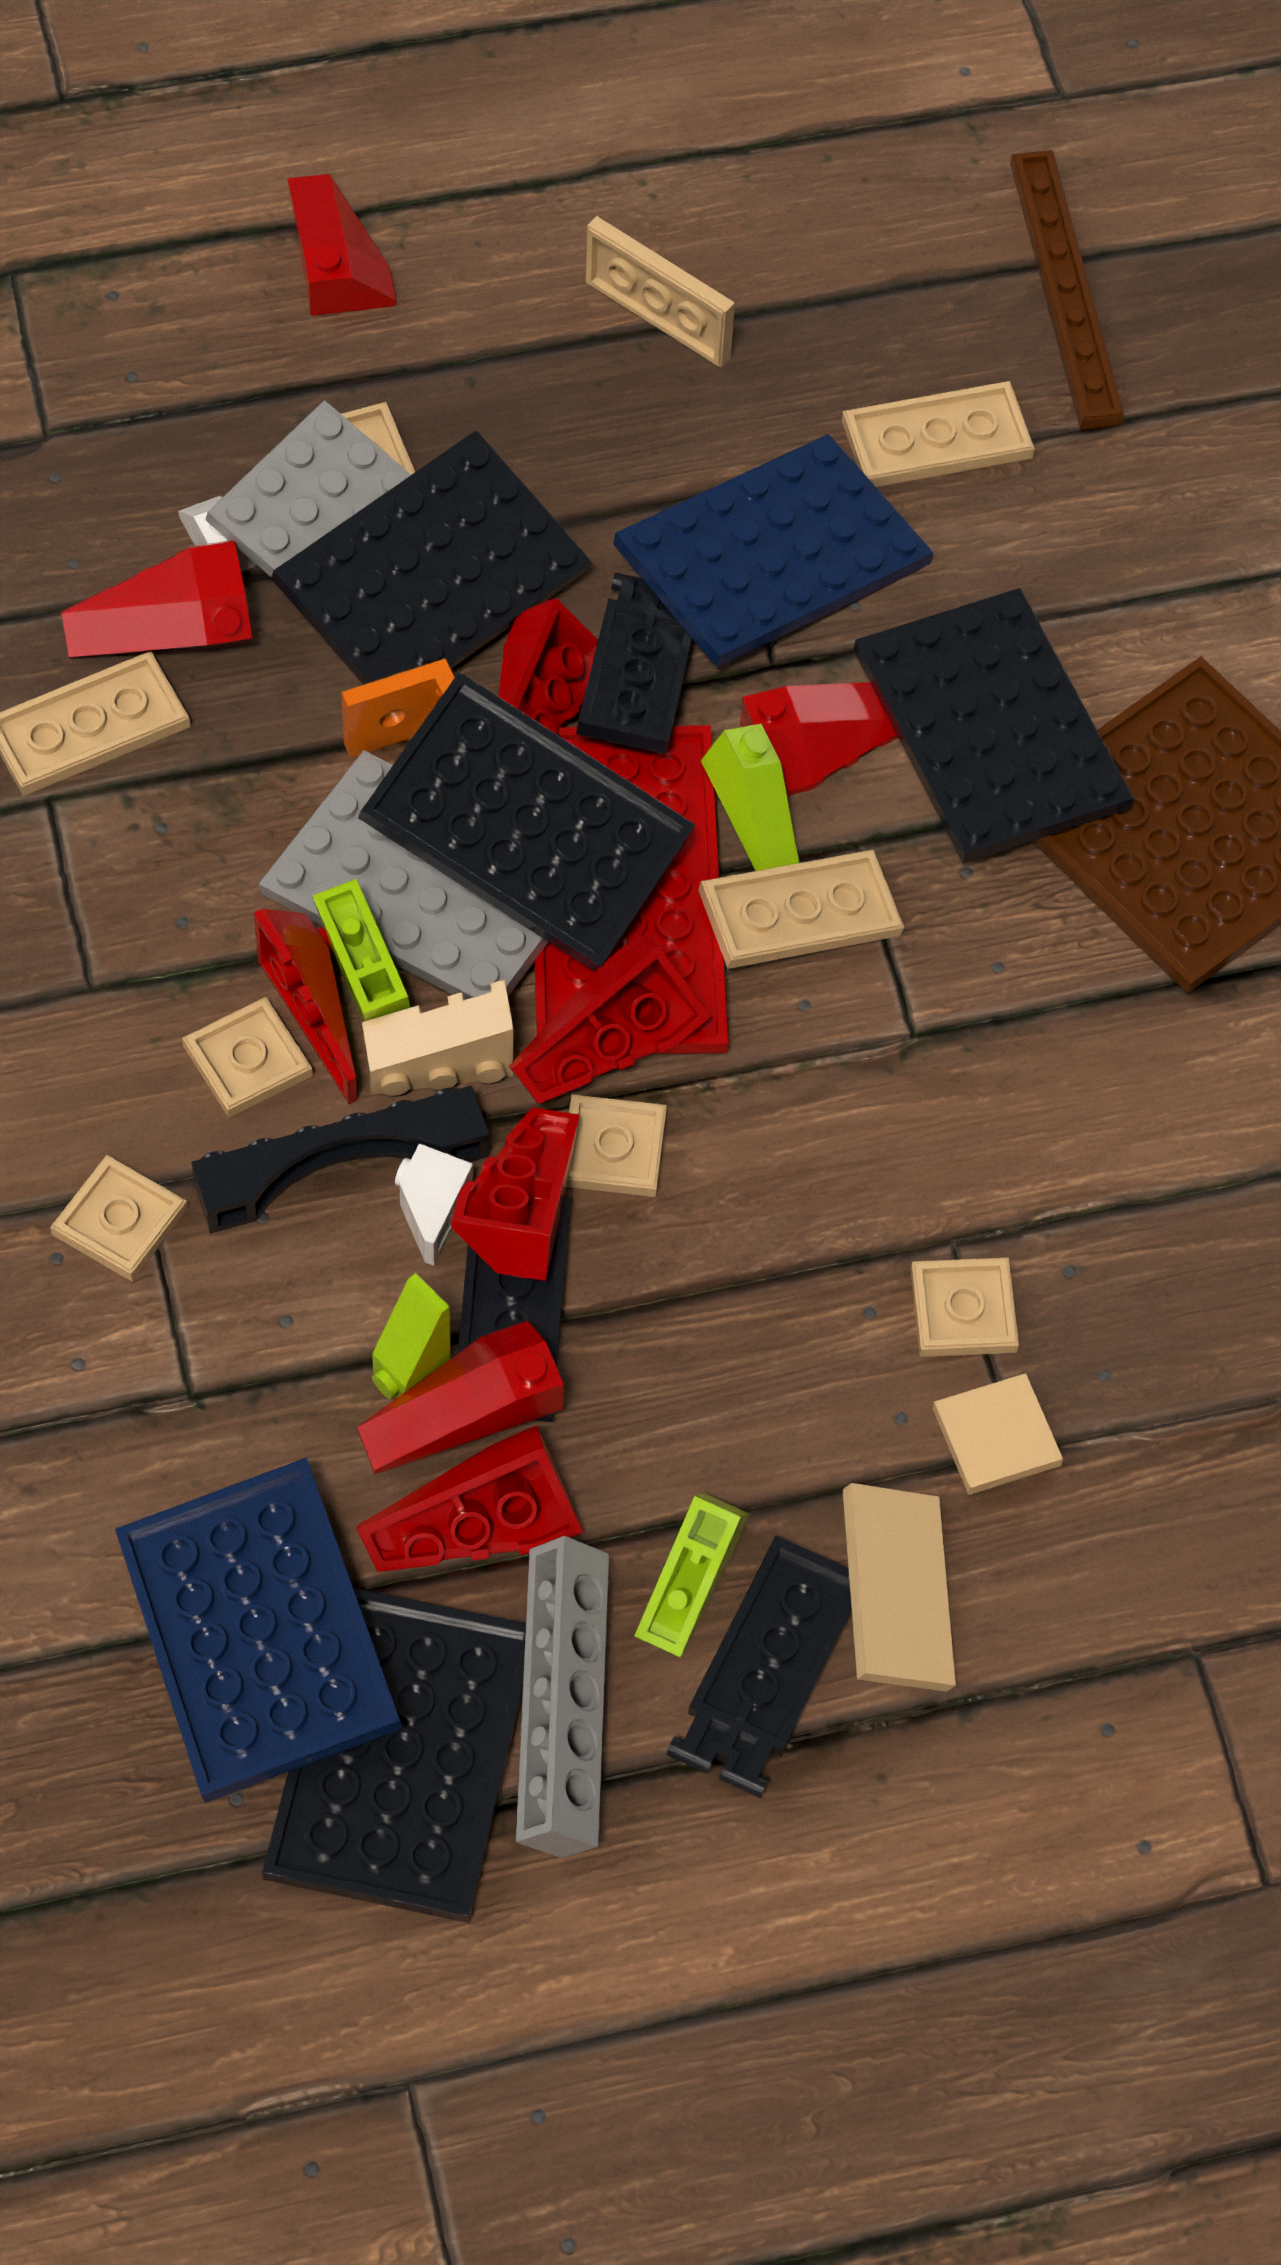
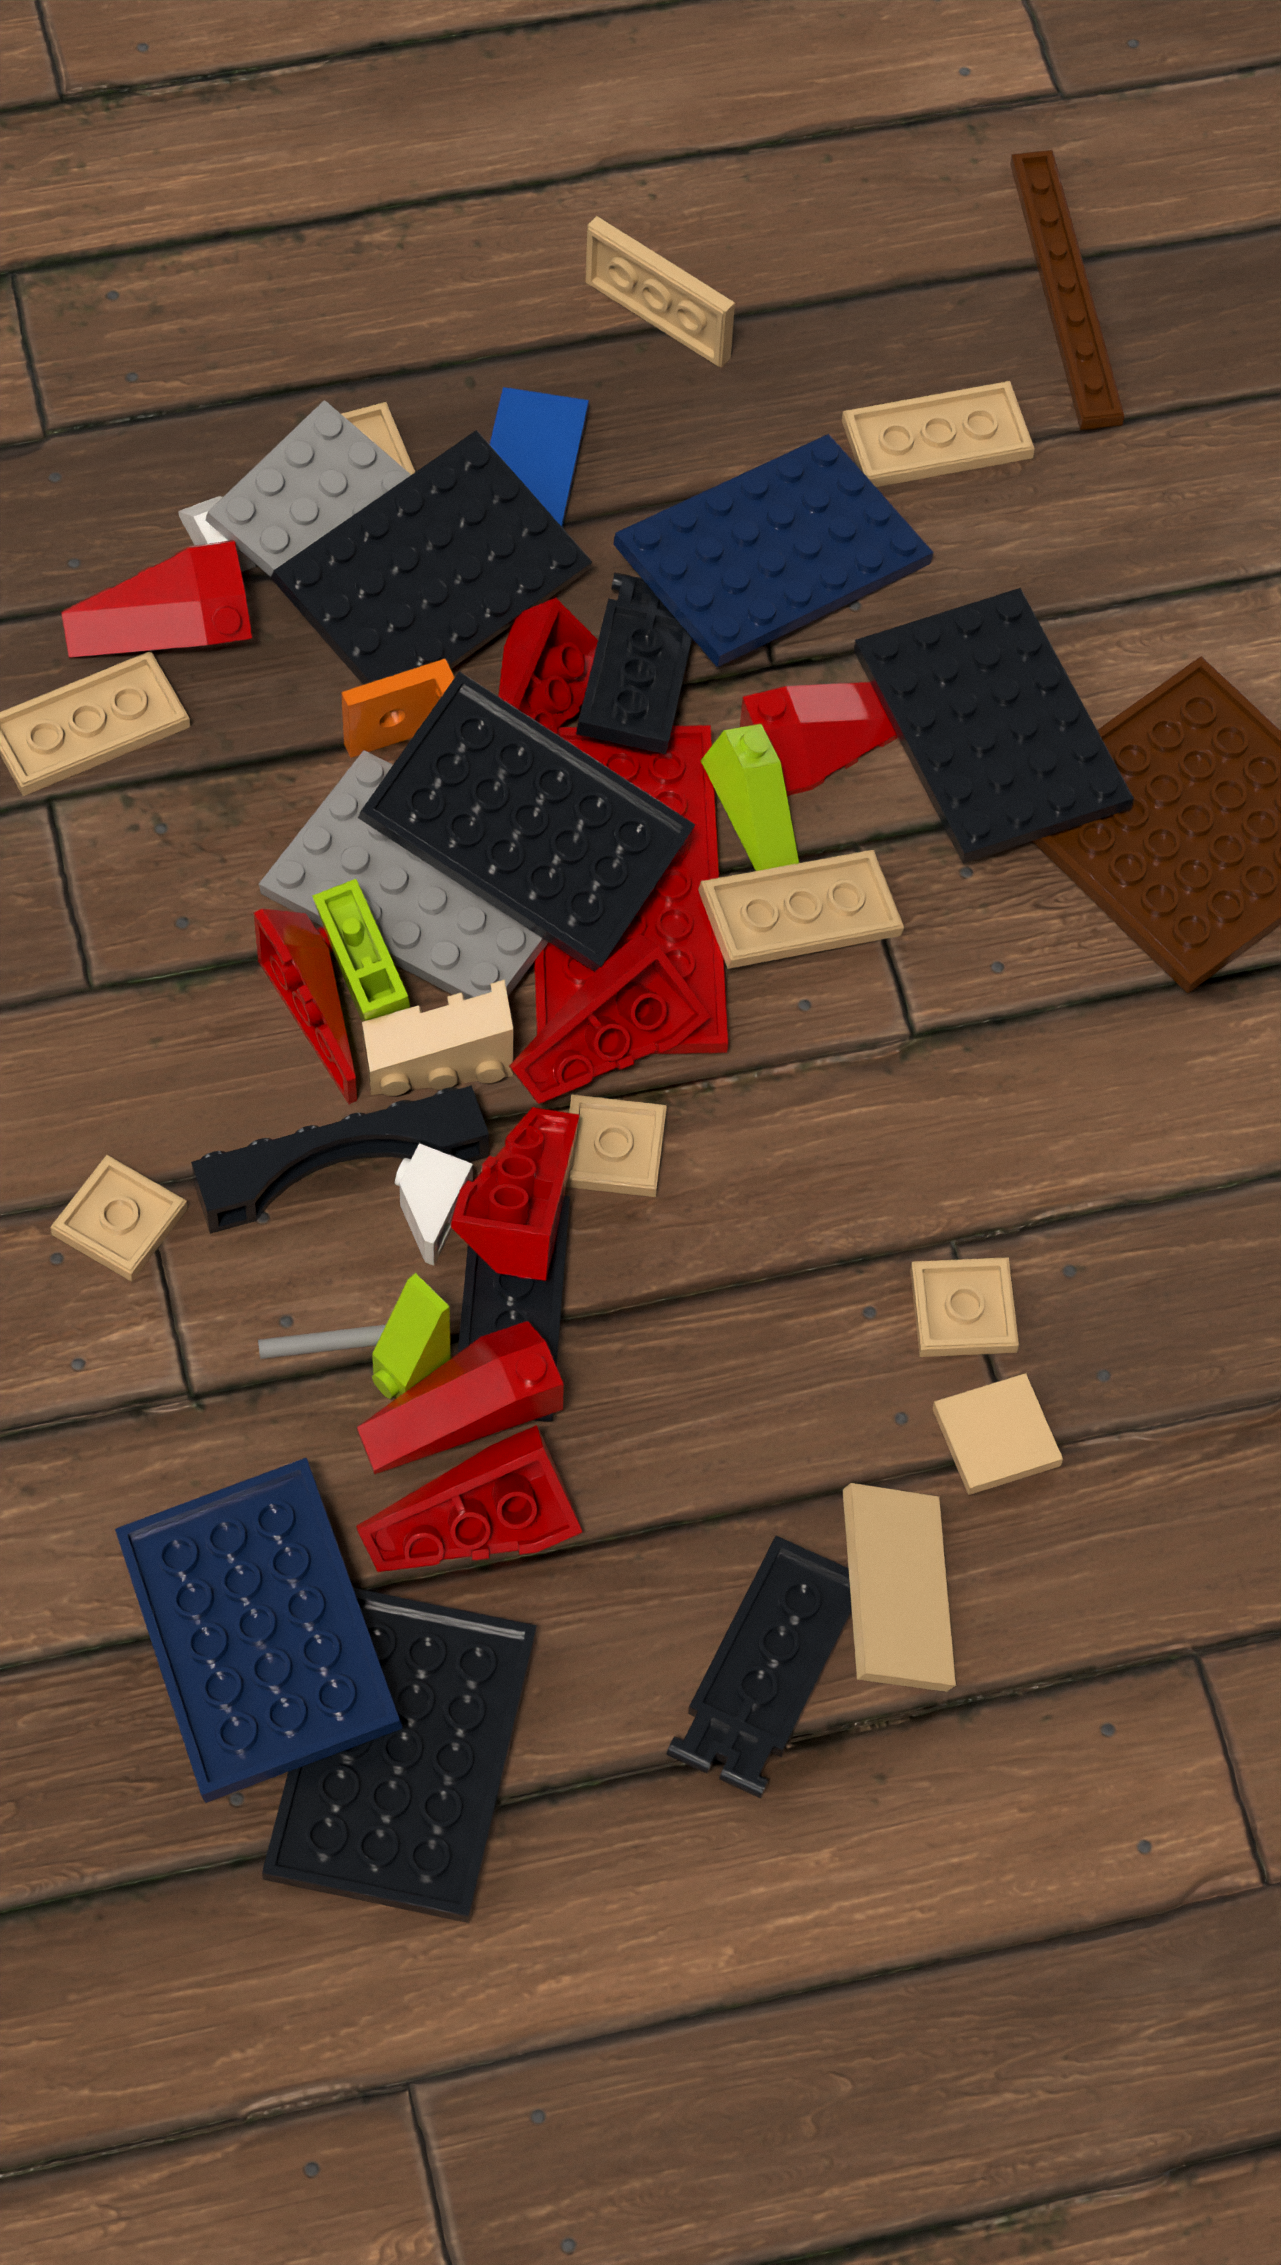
(247, 1057): tan tile -> none
(320, 1342): none -> light grey bar
(336, 252): red wedge -> none
(541, 443): none -> blue tile
(563, 1698): light grey brick -> none
(691, 1573): lime slope -> none

